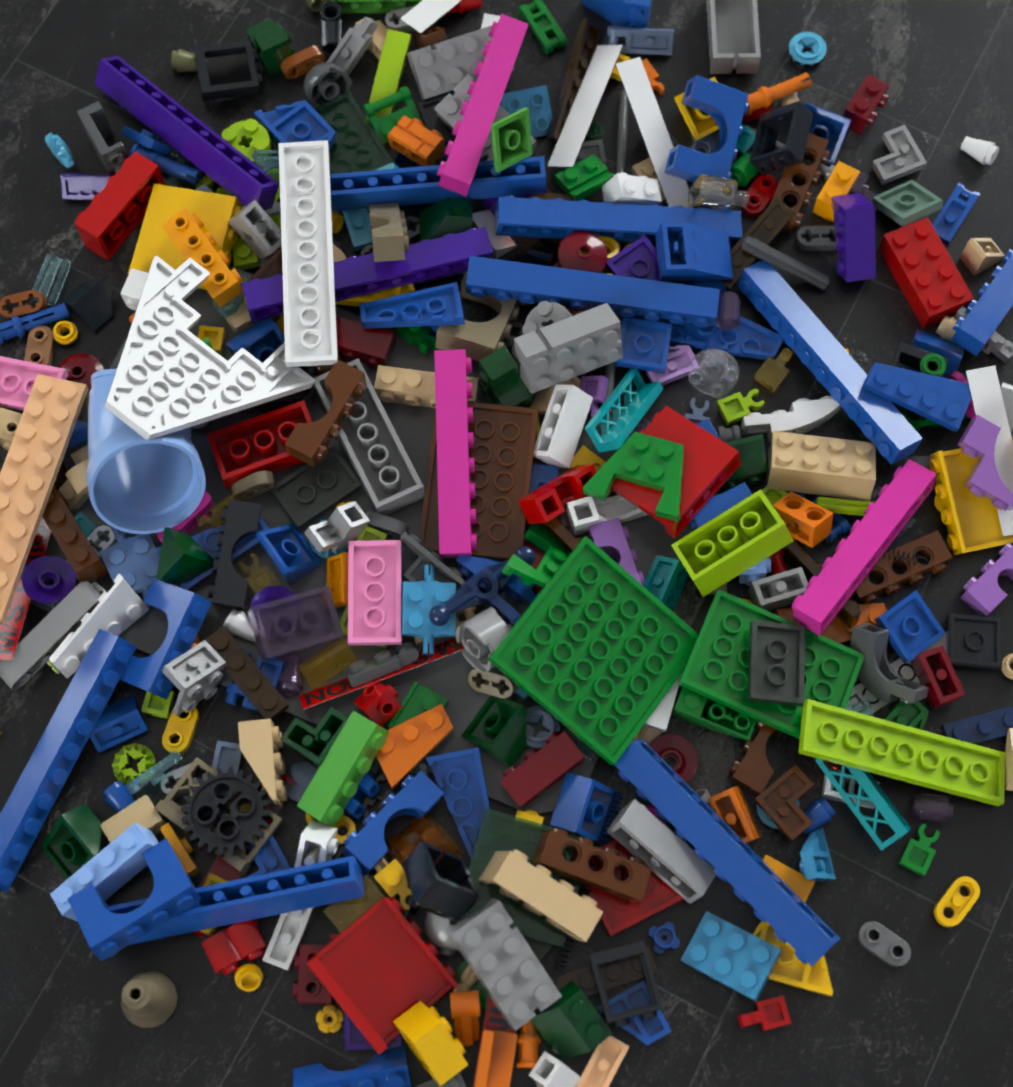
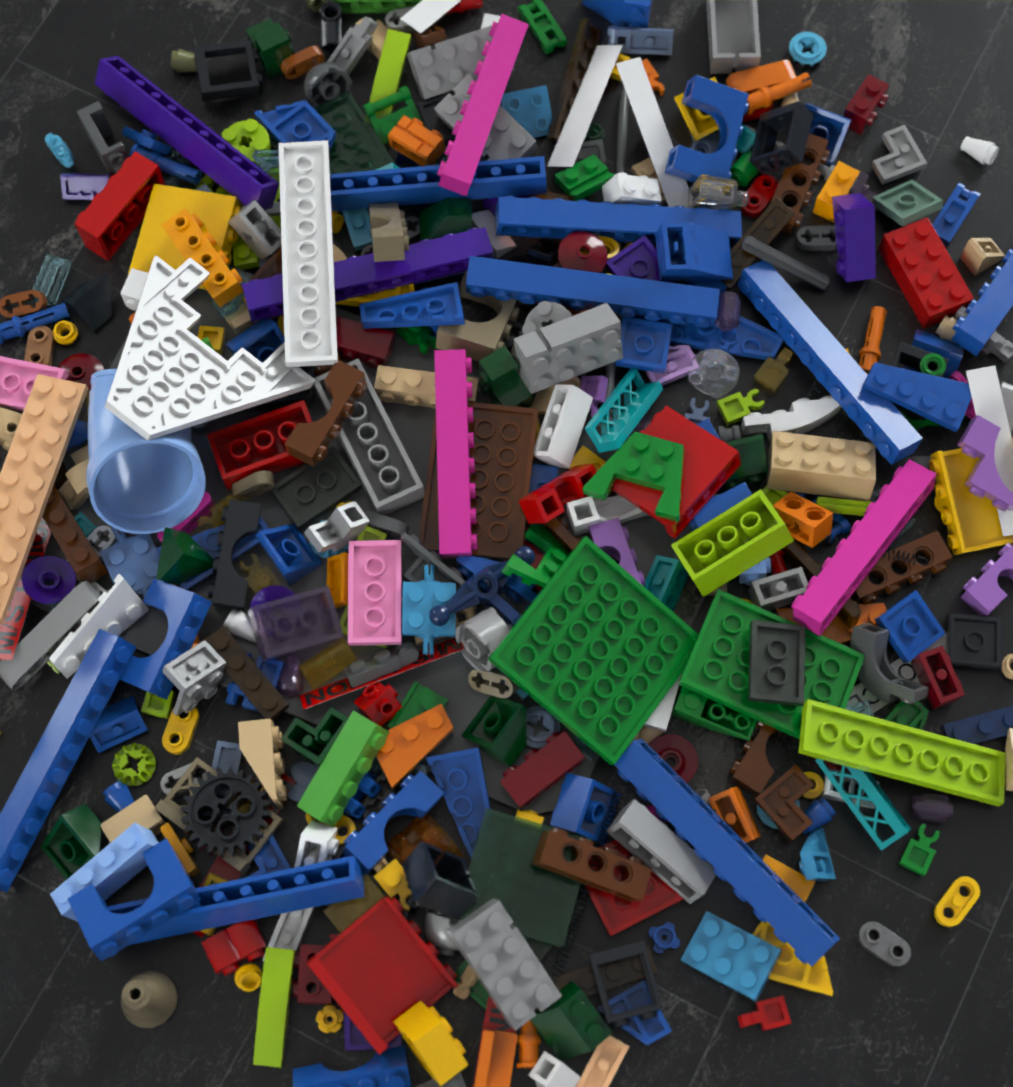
(155, 773): clear light blue plate -> none
(274, 1007): none -> lime slope
(465, 1012): orange piece -> none
(511, 139): bright green slope -> none
(542, 894): tan wedge -> none
(765, 75): none -> orange beam
(819, 785): none -> yellow plate
(870, 352): none -> orange pin

